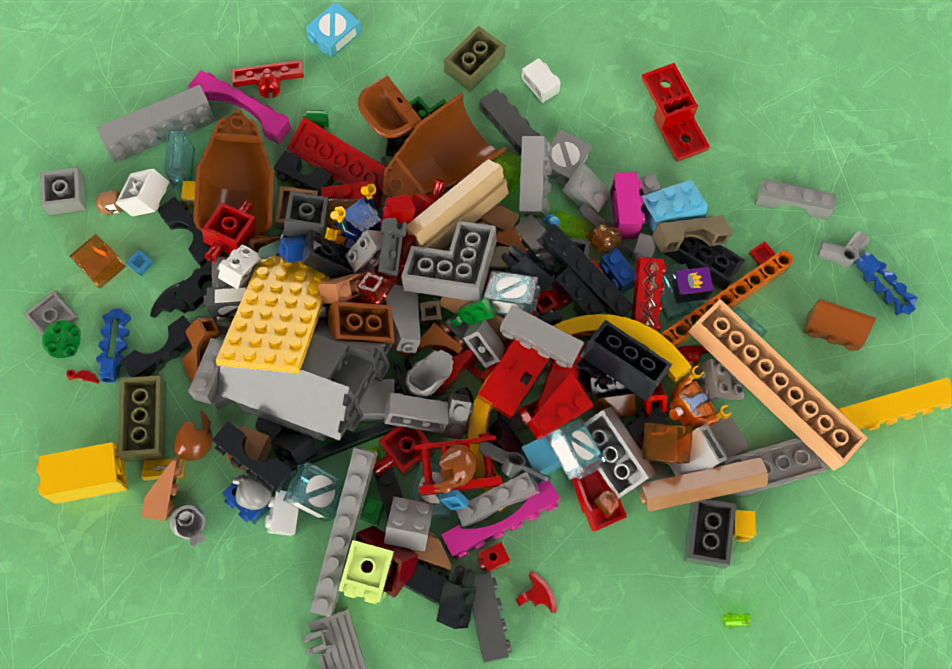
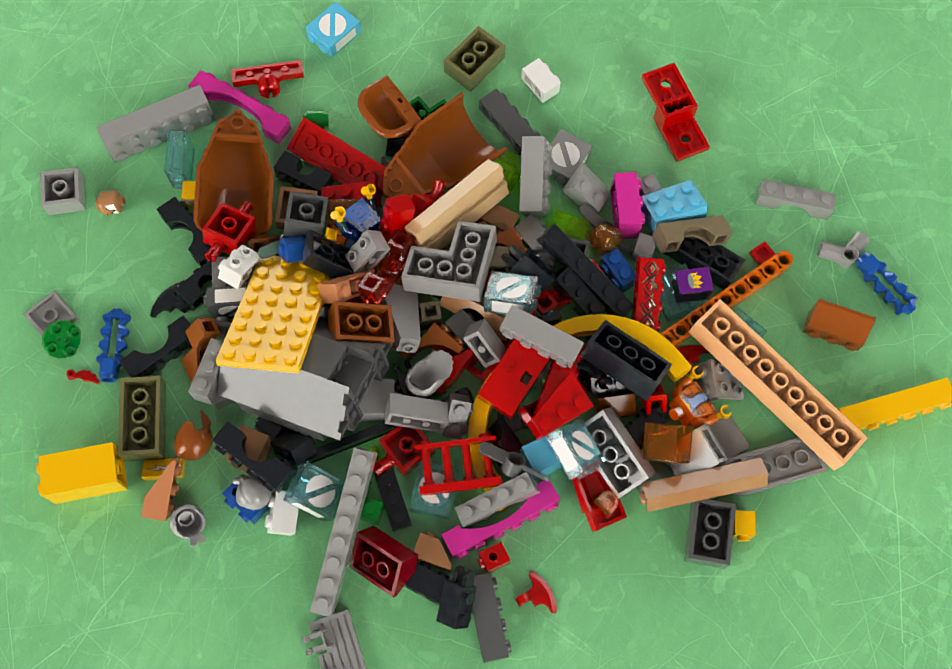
(97, 261): clear orange piece -> none
(139, 262): dark azure tile -> none
(142, 192): white brick -> none
(362, 584): yellowish green bracket -> none
(391, 245): dark grey plate -> none
(408, 524): light grey brick -> none
(454, 500): dark azure tile -> none
(457, 468): dark orange helmet -> none
(474, 312): green plate -> none
(550, 219): dark azure tile -> none
(736, 620): clear neon green pin -> none

